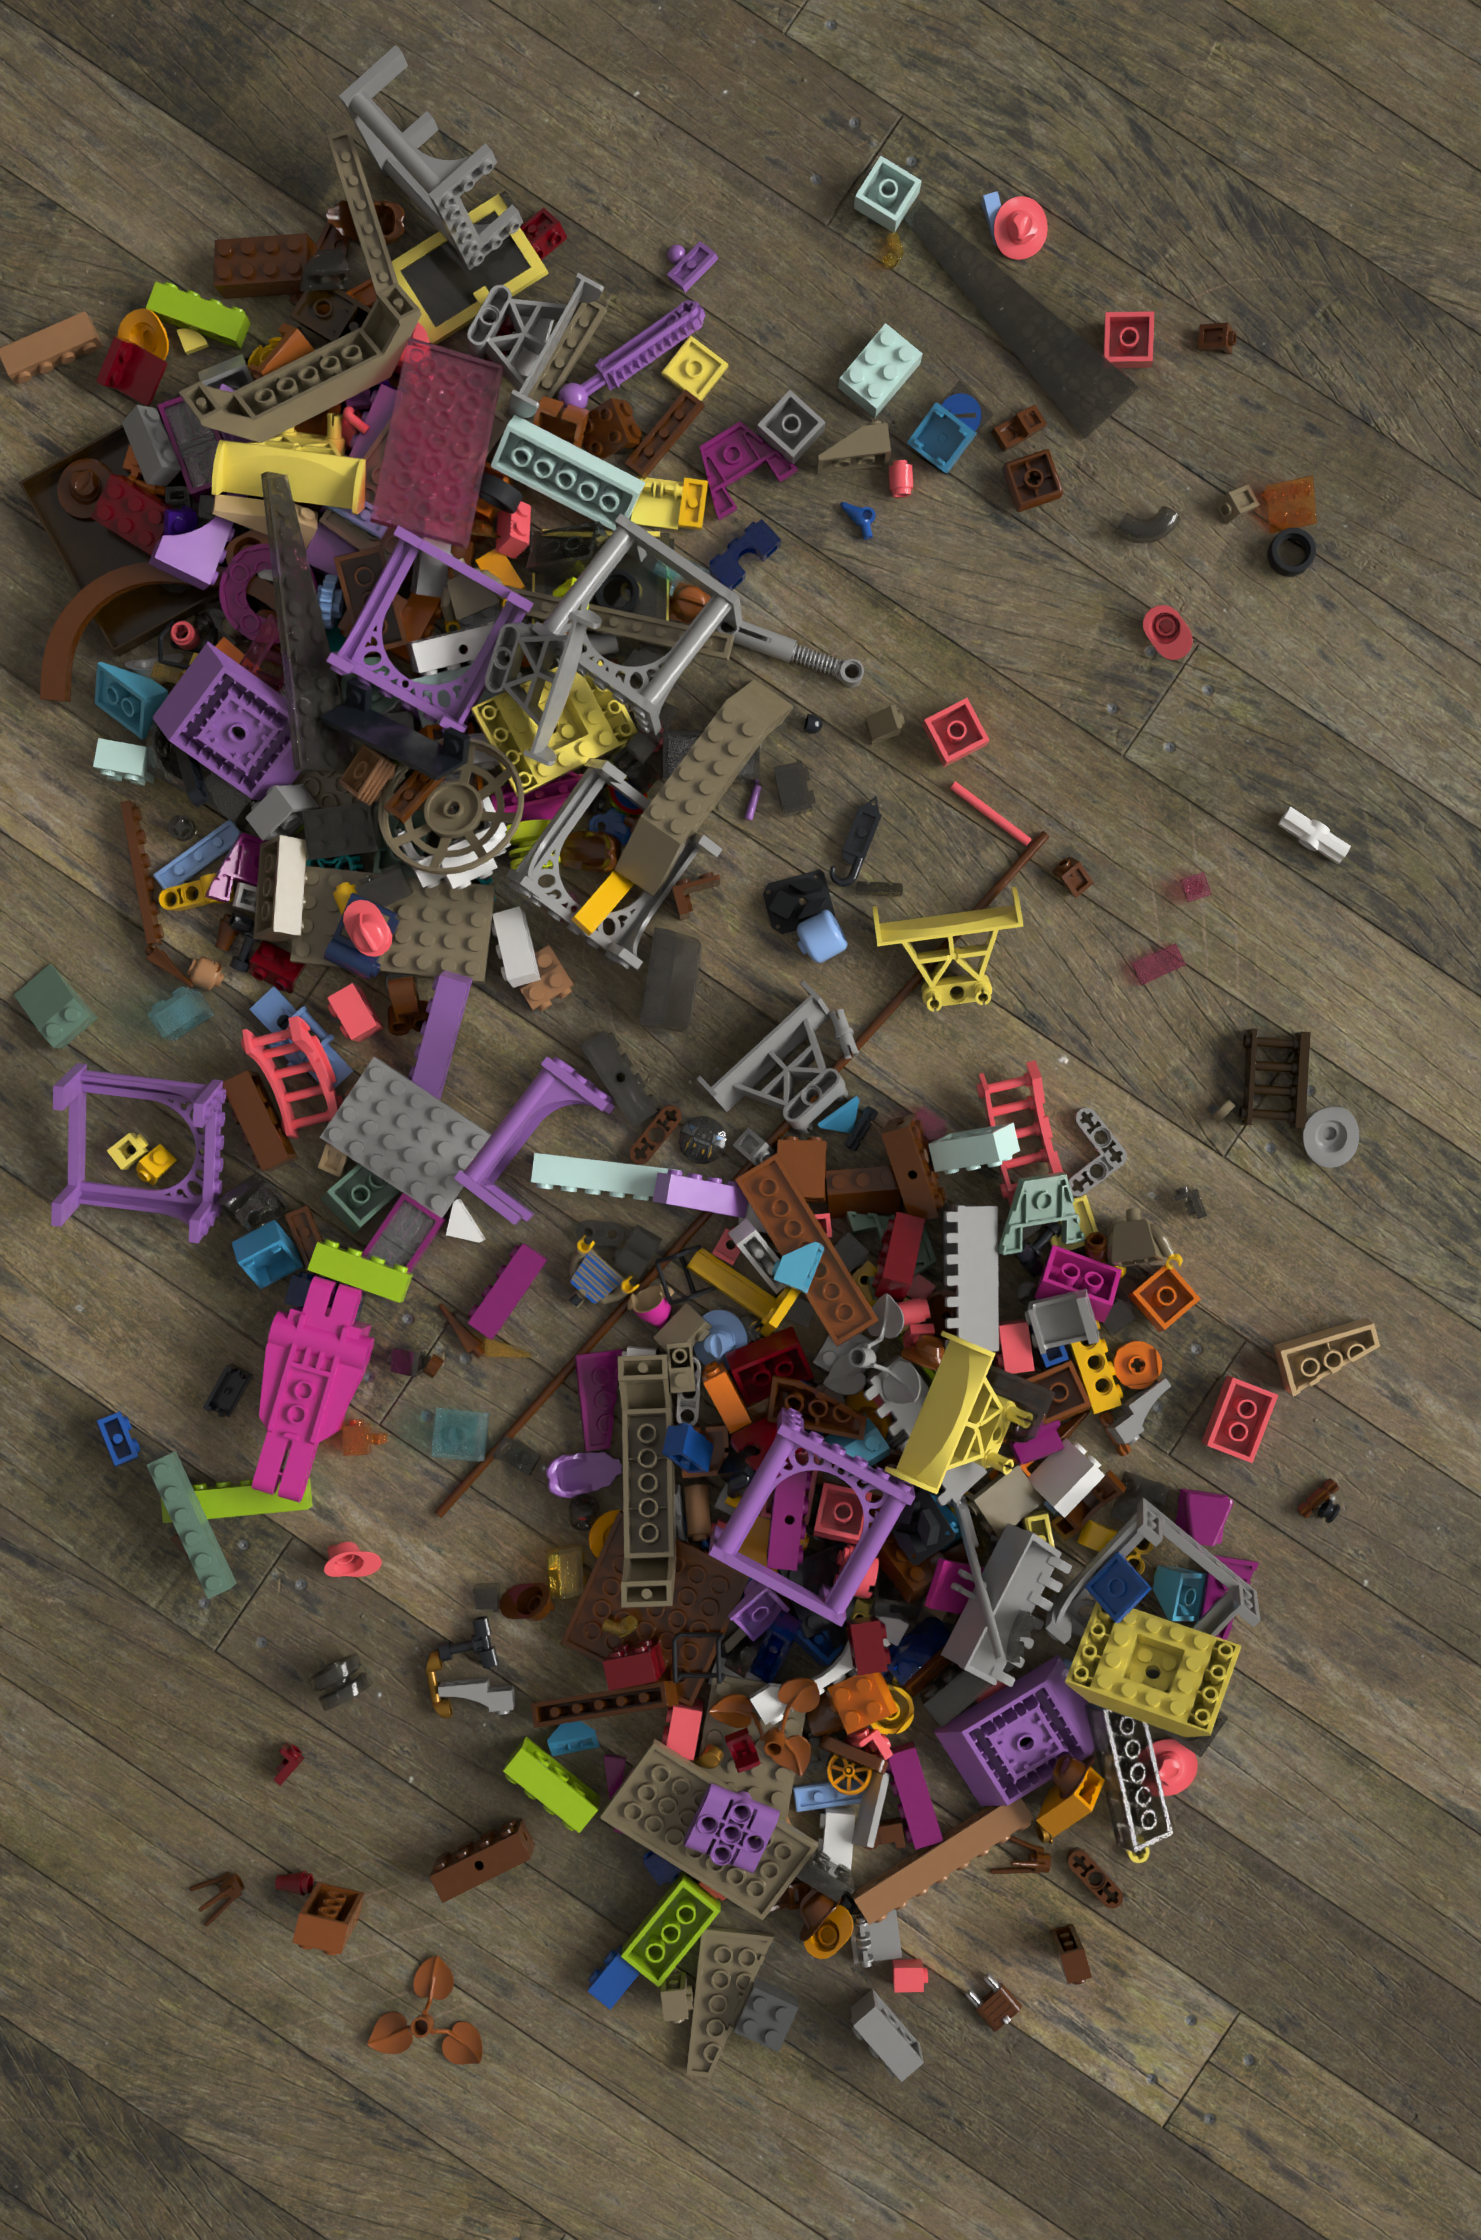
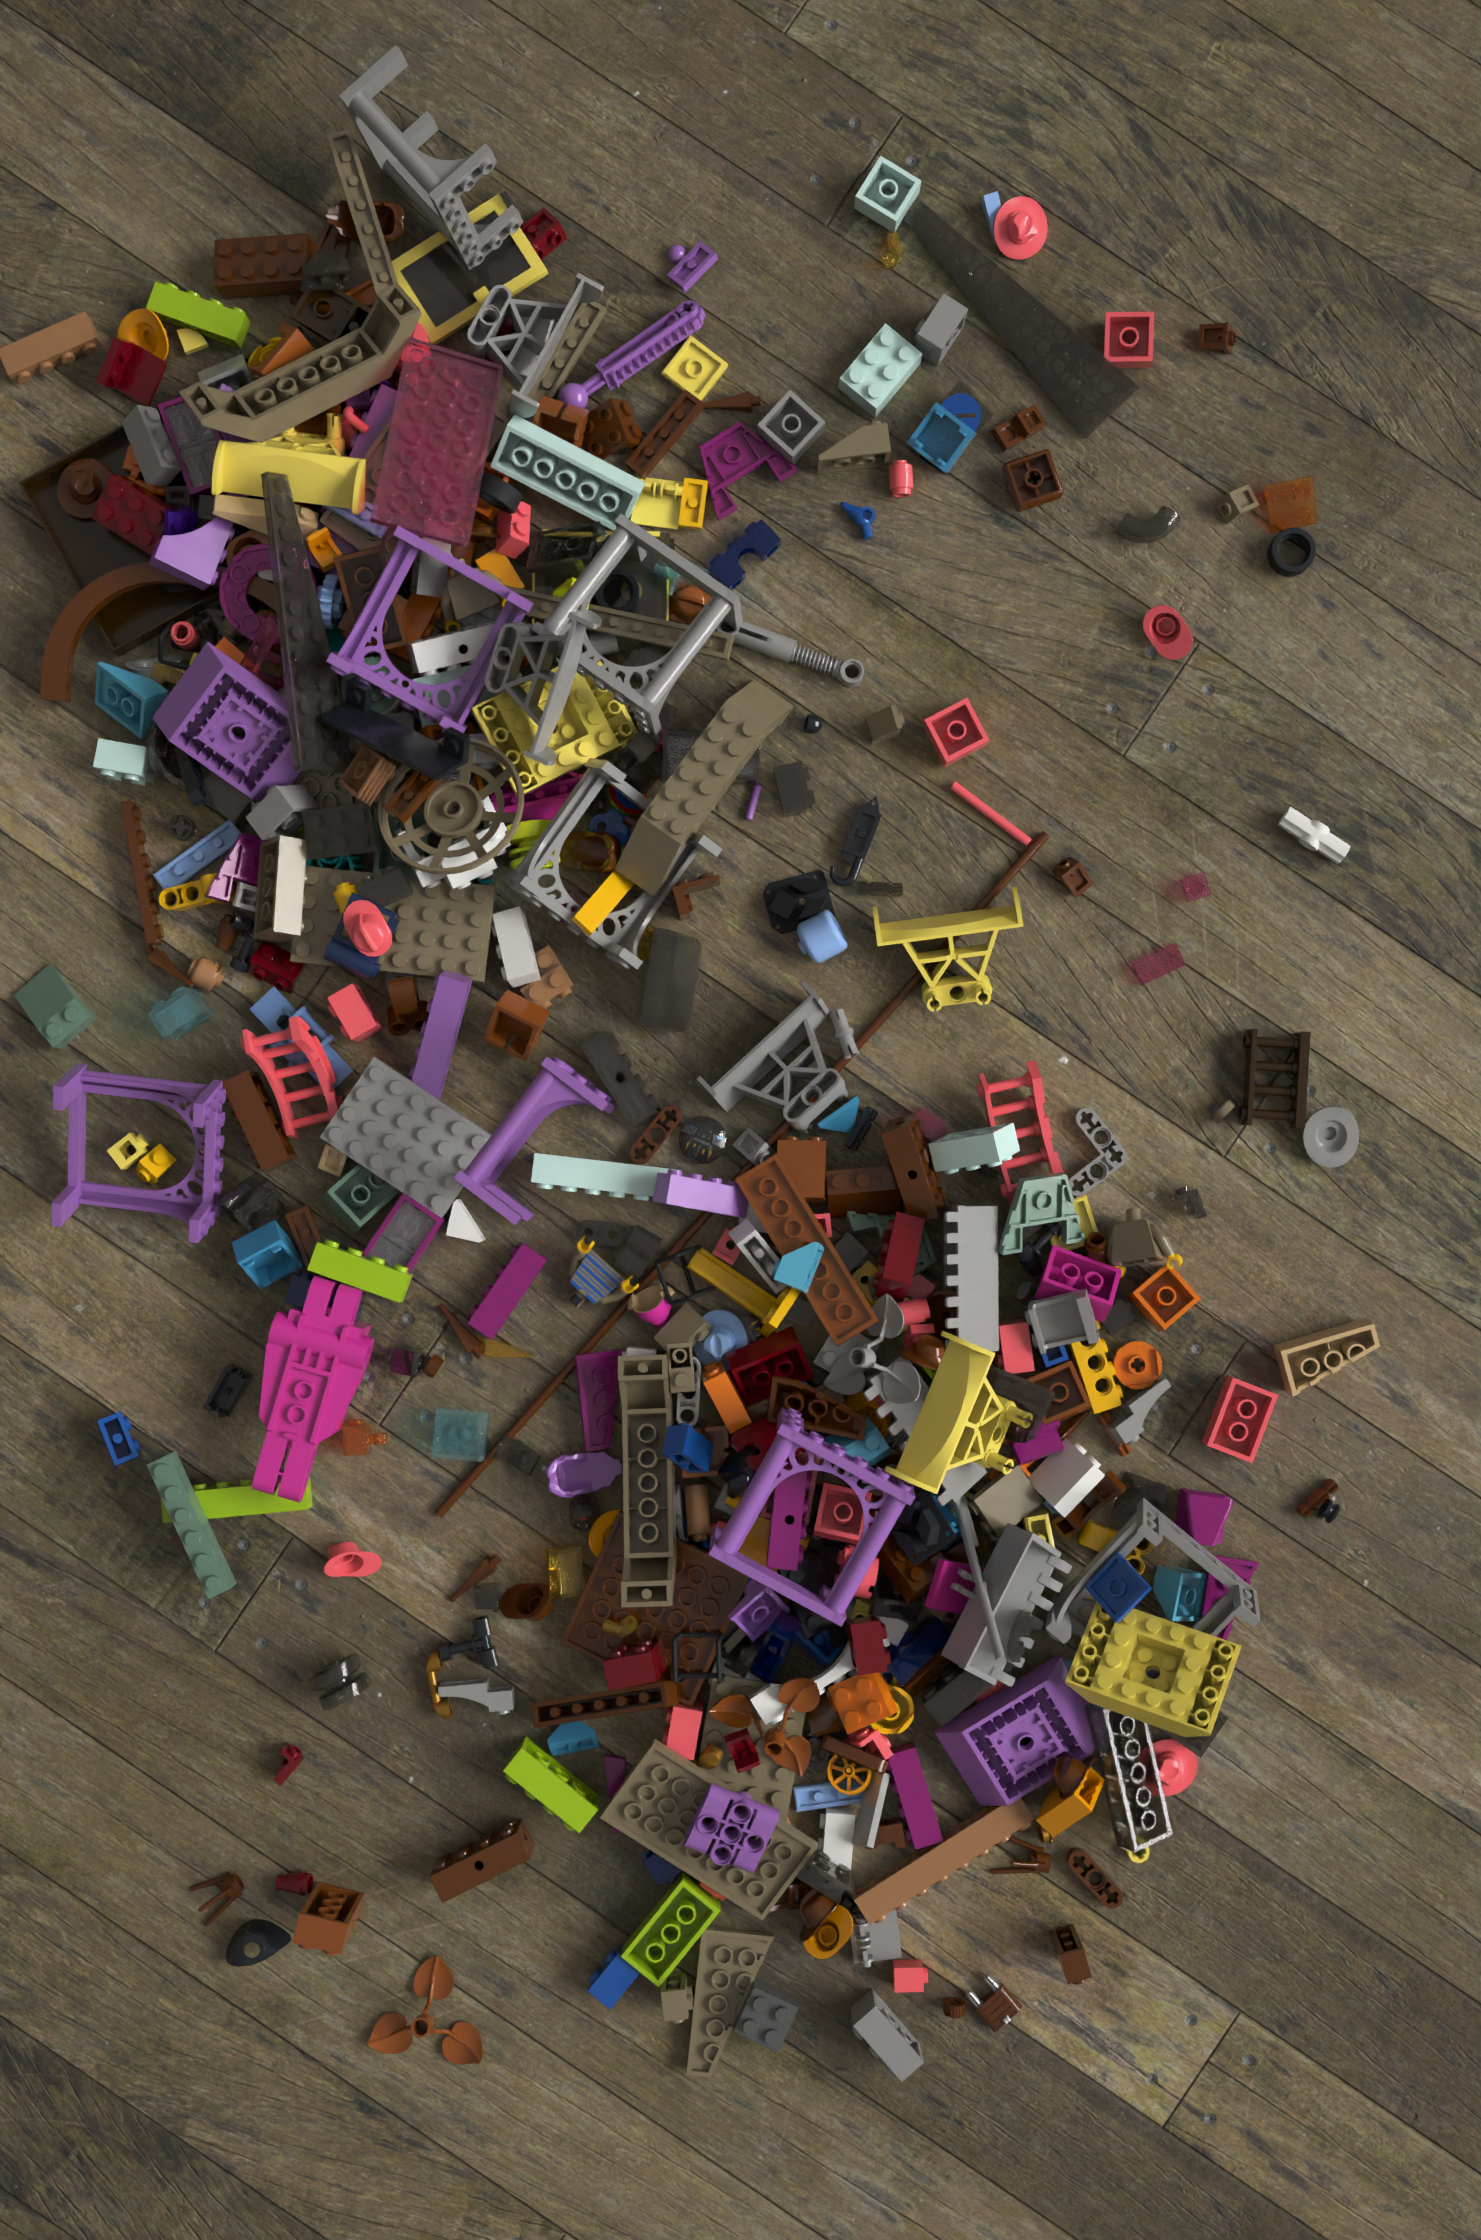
(262, 1932): none -> black piece
(322, 548): none -> light orange bracket
(484, 1570): none -> reddish brown piece
(518, 1017): none -> dark orange piece
(645, 943): none -> clear yellow arm
(739, 402): none -> reddish brown piece
(940, 328): none -> light grey brick
(954, 2007): none -> reddish brown axle

